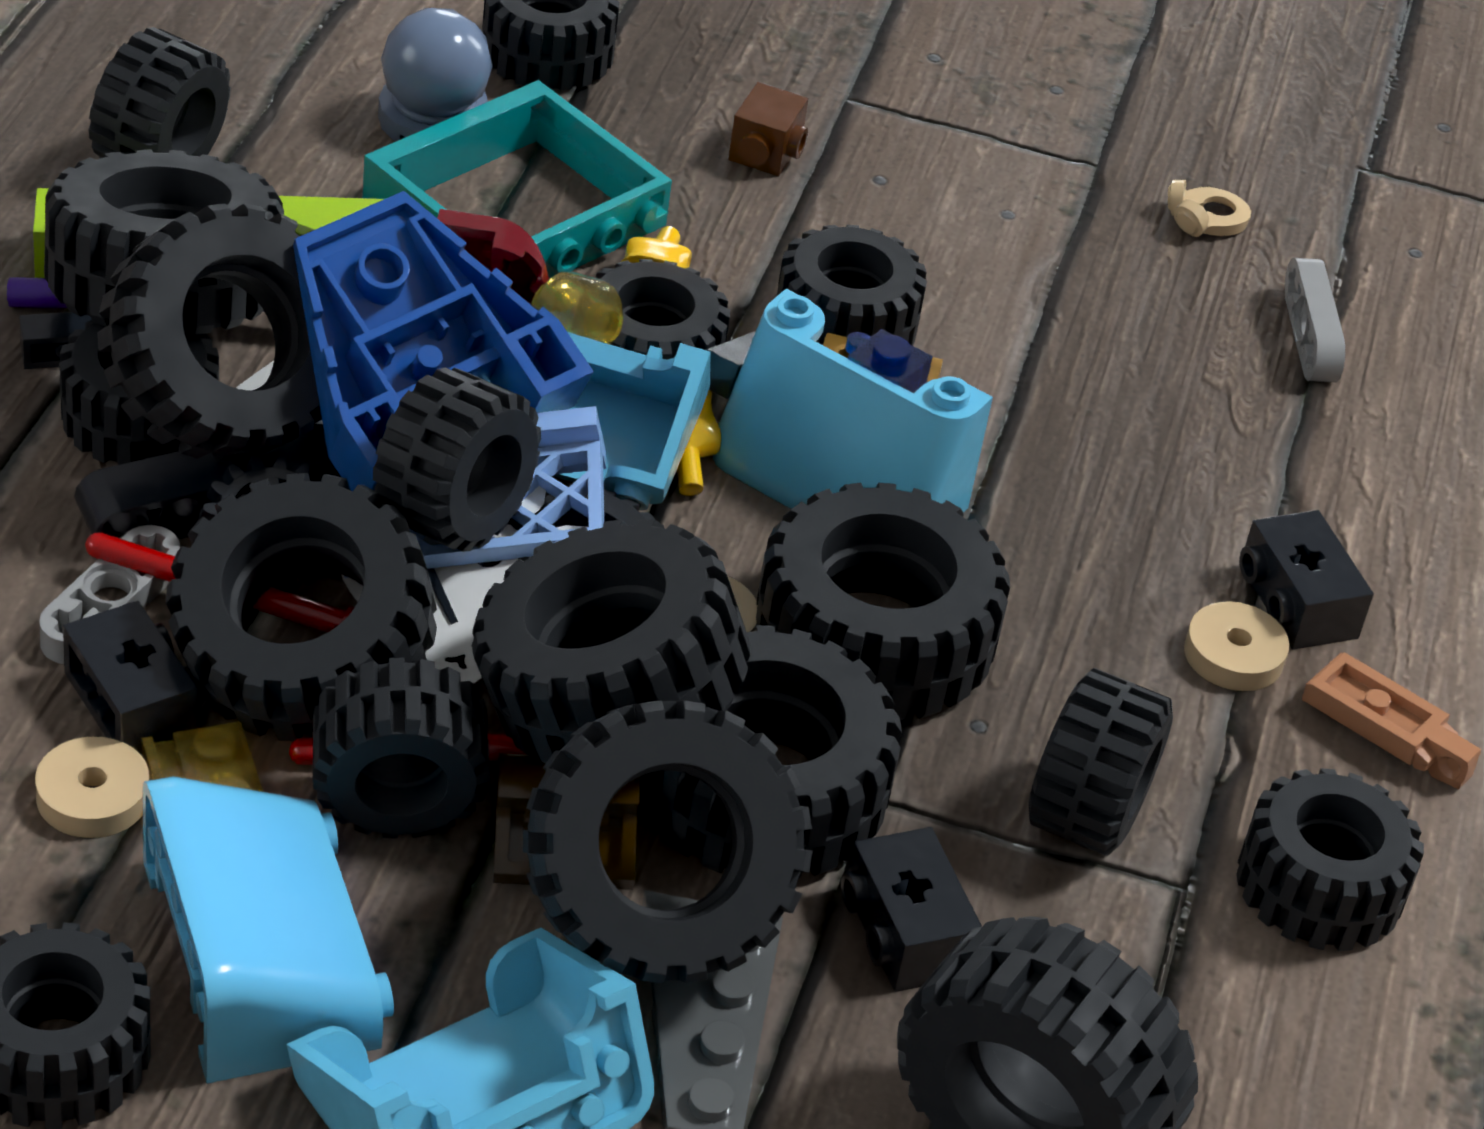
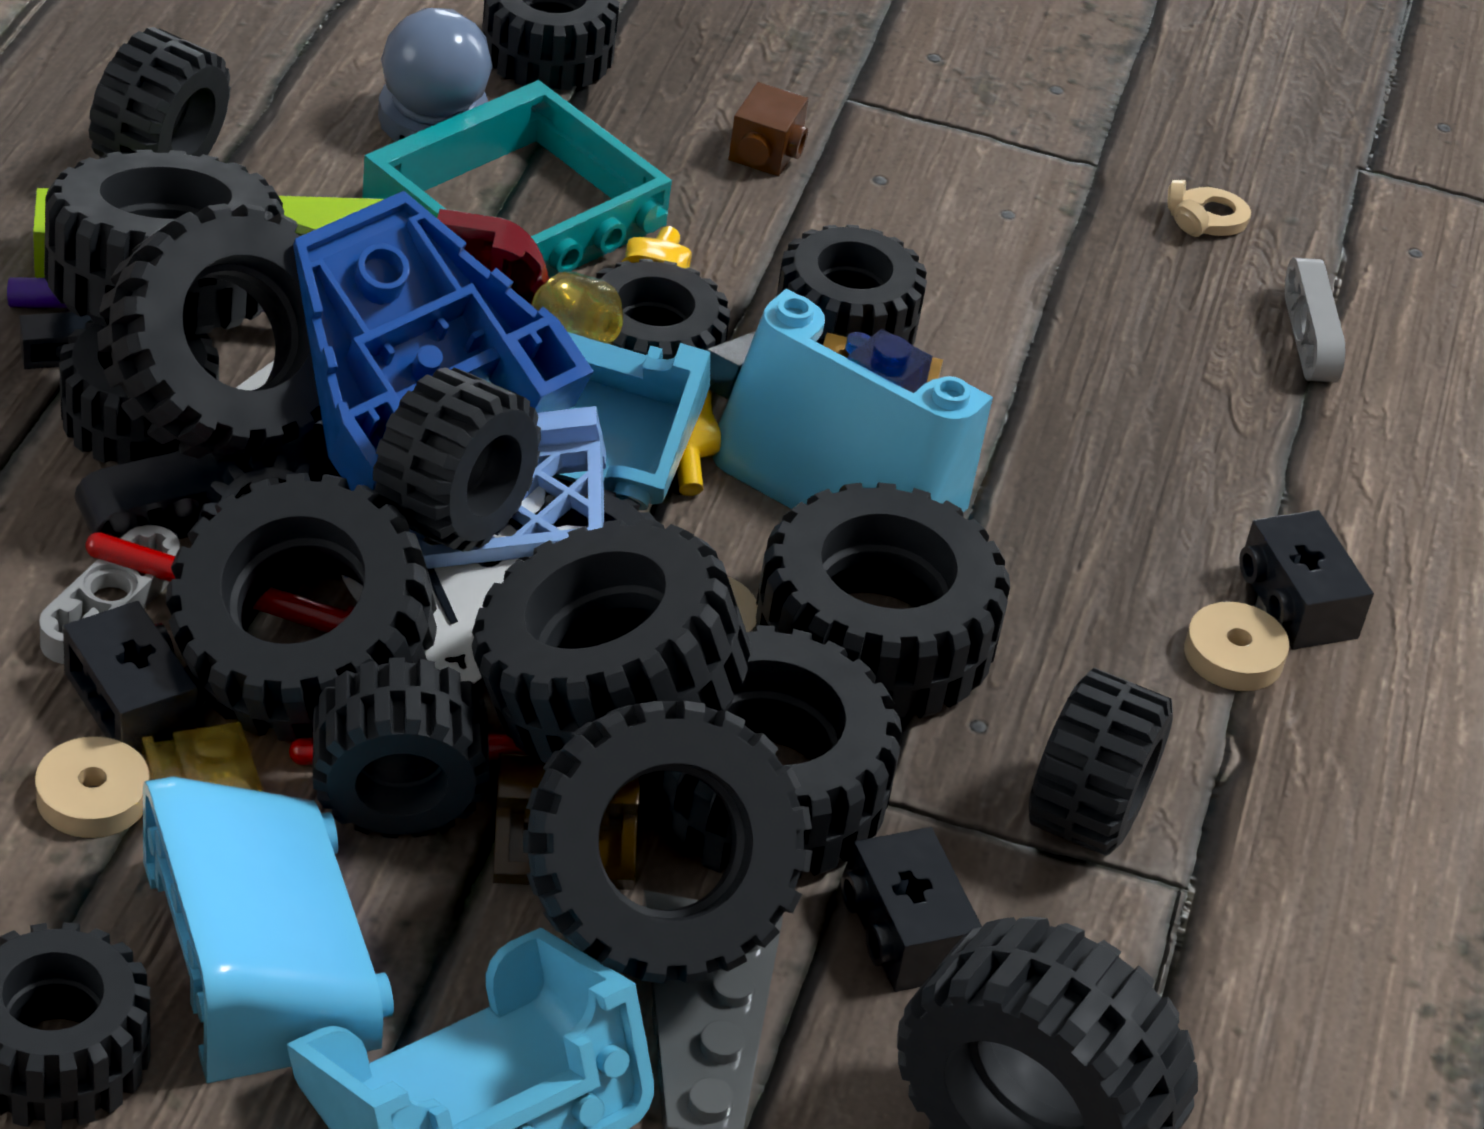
(1329, 859): black tyre -> none
(1392, 719): nougat hinge -> none

